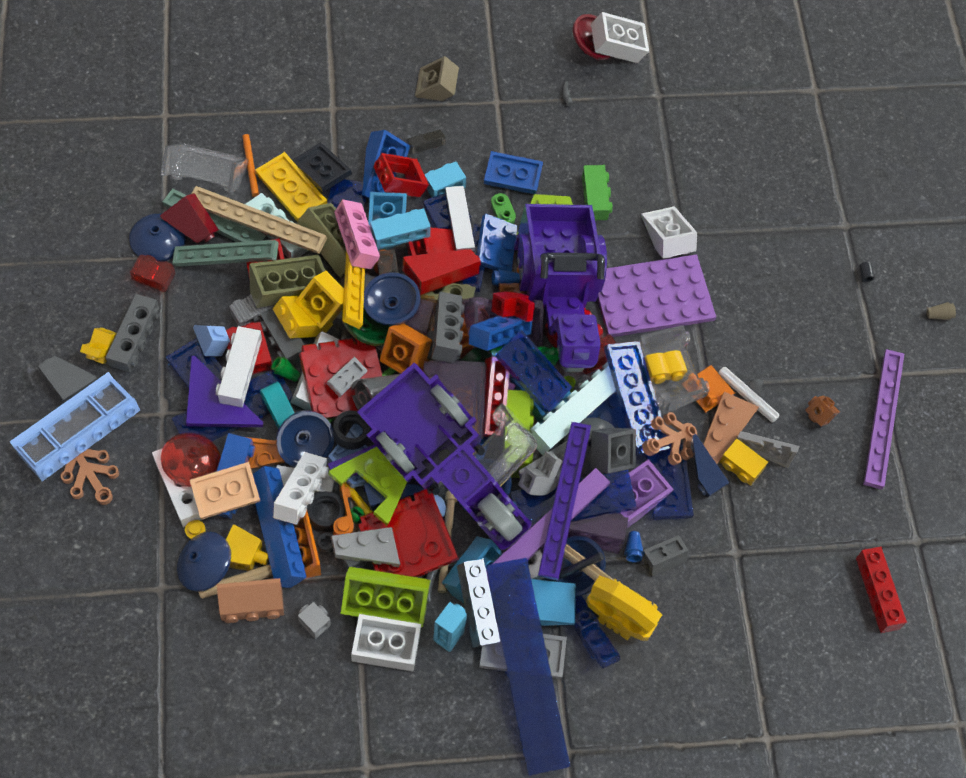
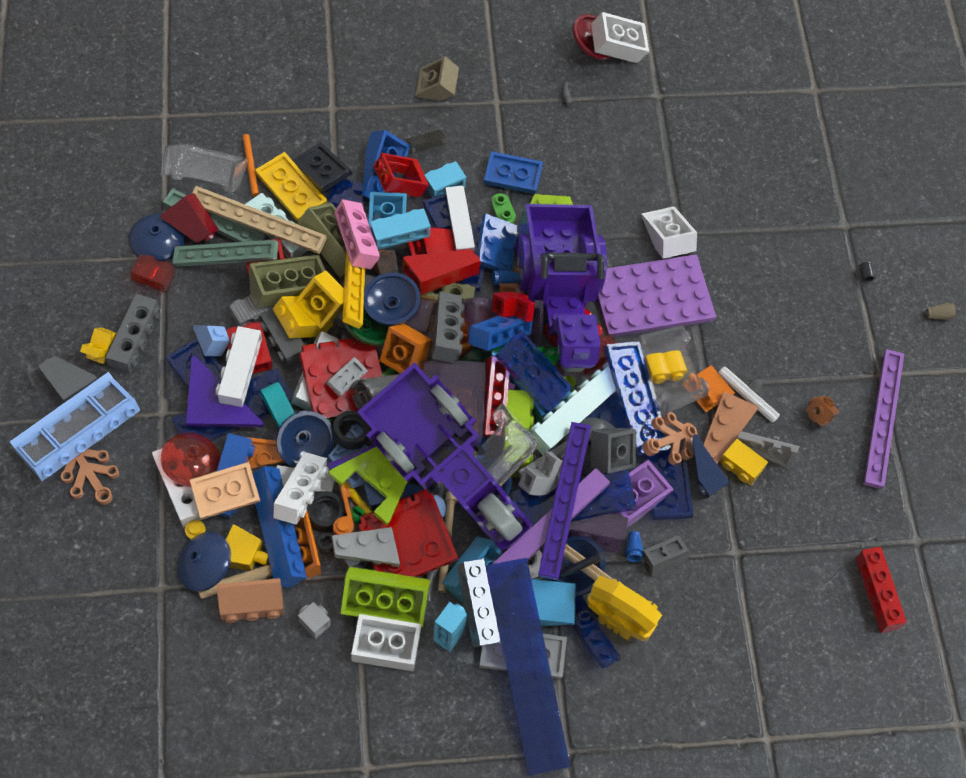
(284, 368): green cone -> none
(596, 190): bright green brick -> none

